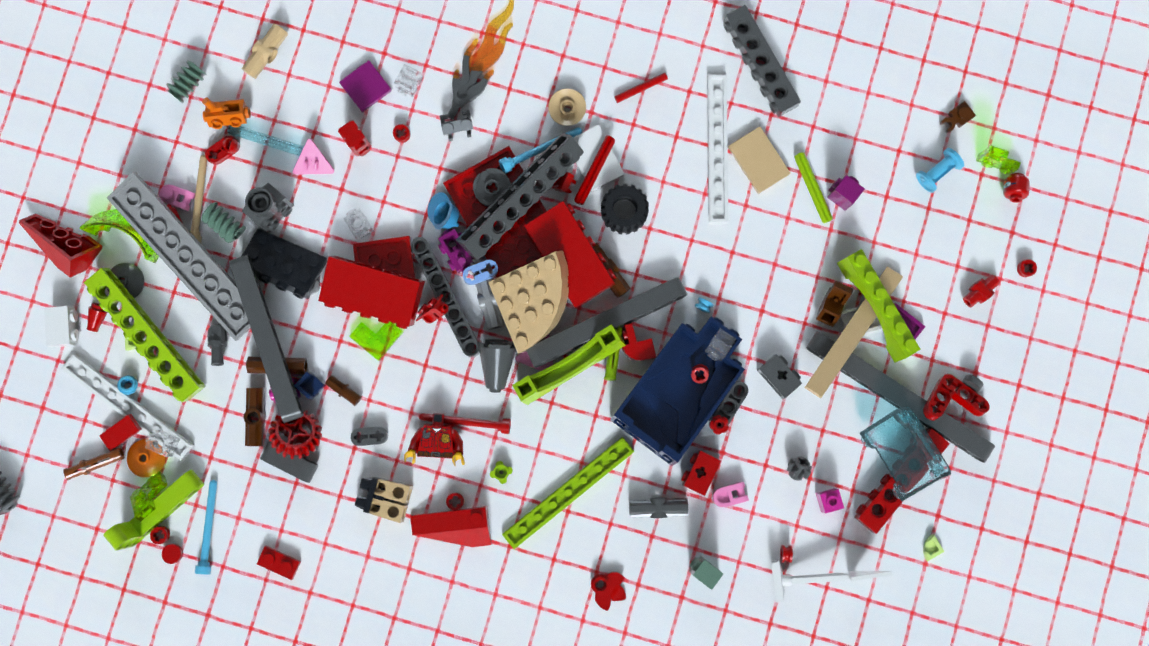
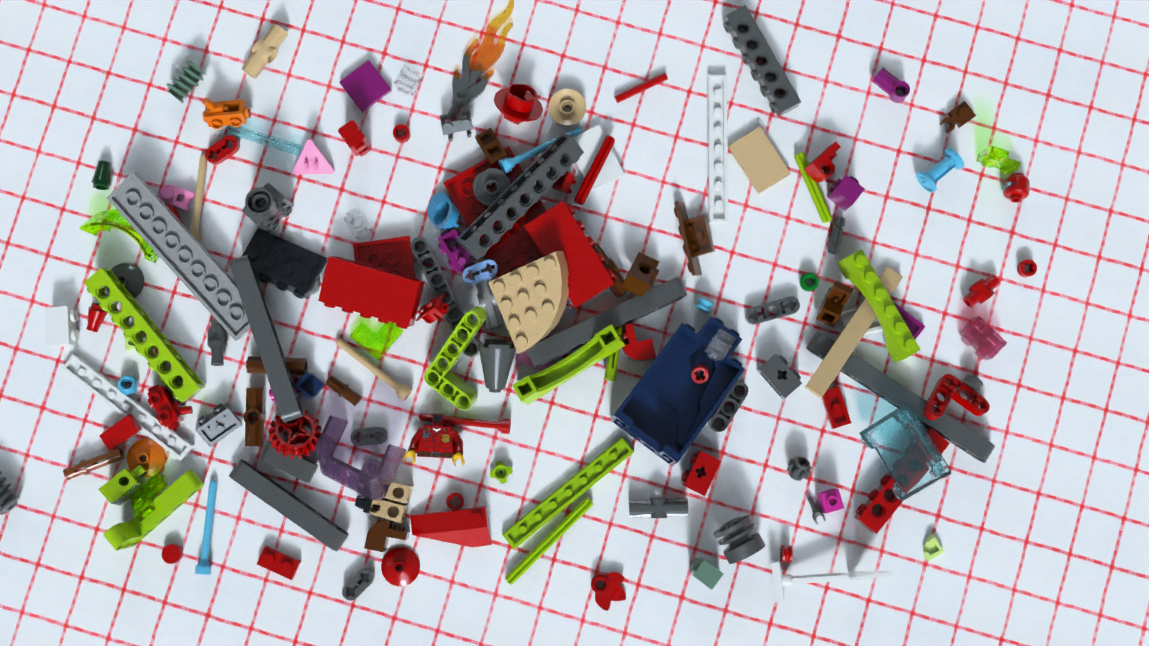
(62, 246): red wedge -> none
(102, 176): none -> dark green cone
(117, 489): none -> lime torso
(166, 532): red bush -> none
(168, 410): none -> red brick
(169, 446): clear brick -> none
(217, 424): none -> bracket
(222, 224): sand green piece -> none
(234, 145): red hinge -> none
(289, 505): none -> dark grey beam
(355, 581): none -> dark grey beam
(374, 477): none -> clear purple windscreen
(379, 534): none -> reddish brown brick
(402, 391): none -> tan piece
(407, 559): none -> red dish
(452, 355): none -> lime beam
(490, 145): none -> reddish brown slope
(518, 104): none -> red helmet
(548, 541): none -> lime axle
(624, 193): black tyre -> none
(640, 274): none -> reddish brown brick
(695, 236): none -> reddish brown bracket
(714, 424): red plate -> none
(723, 496): bright pink plate -> none
(739, 539): none -> flat silver wheel
(787, 311): none -> dark grey beam
(815, 281): none -> green plate
(816, 512): none -> dark grey hand
(823, 162): none -> red plate
(835, 408): none -> red plate
(836, 235): none -> dark grey axle
(889, 84): none -> magenta piece
(982, 338): none -> clear pink brick

